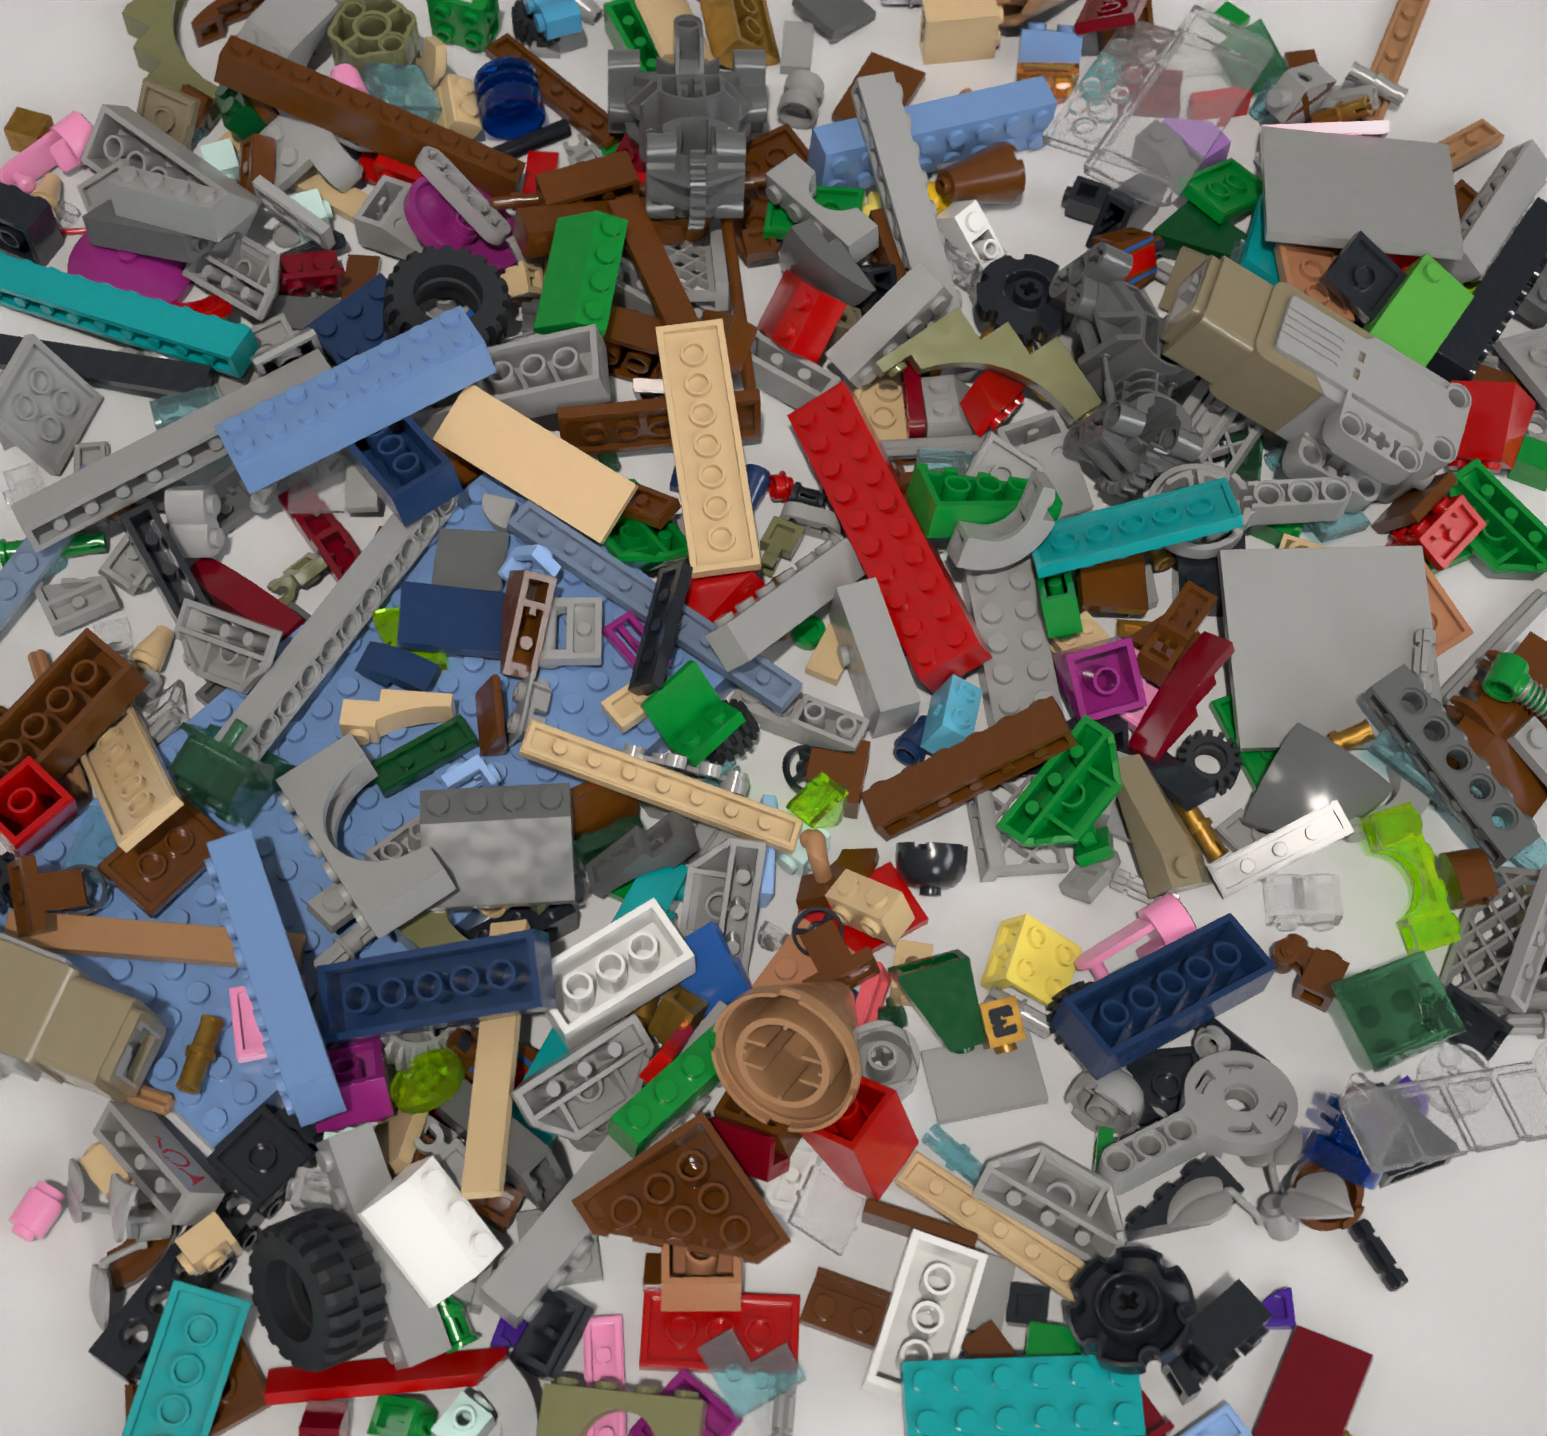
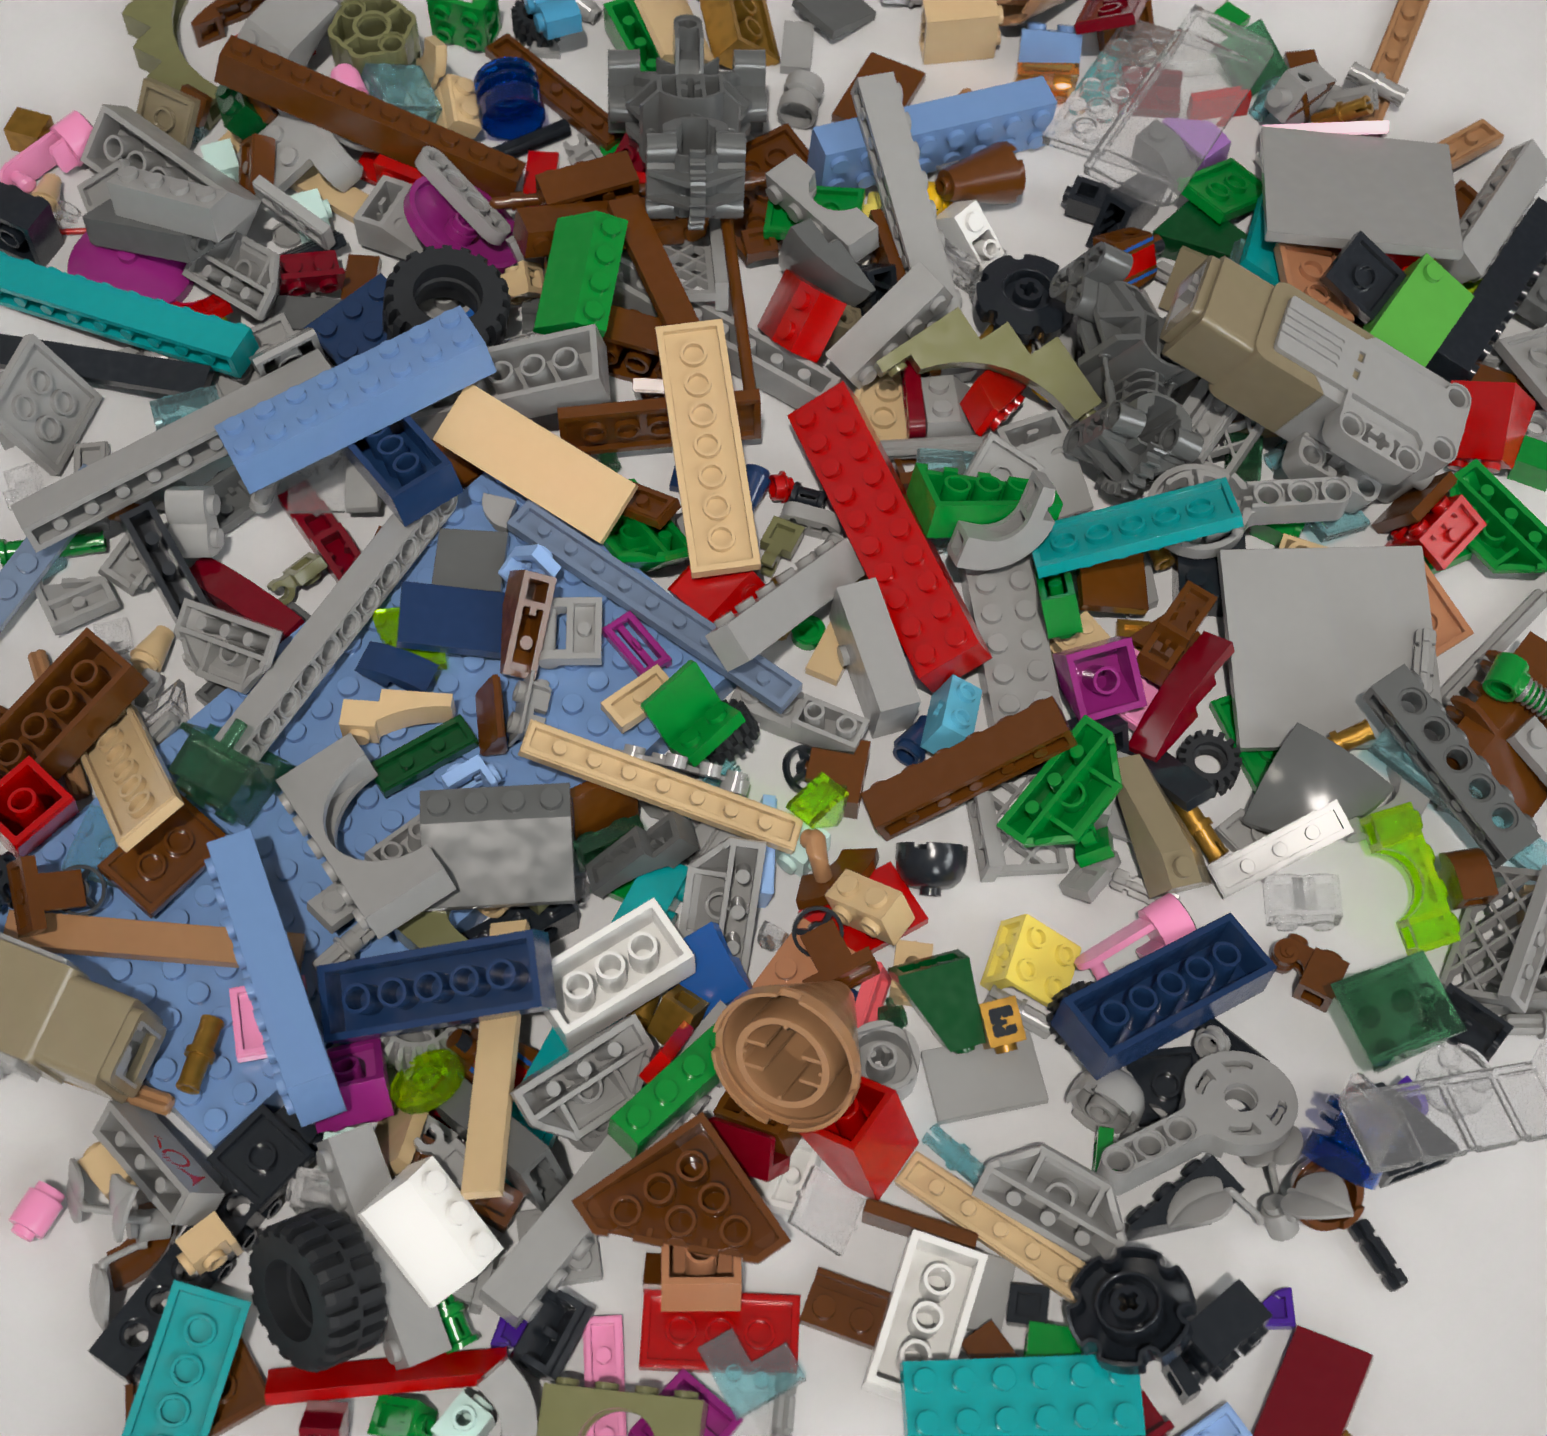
(660, 628): black plate -> none
(738, 336): reddish brown slope -> none

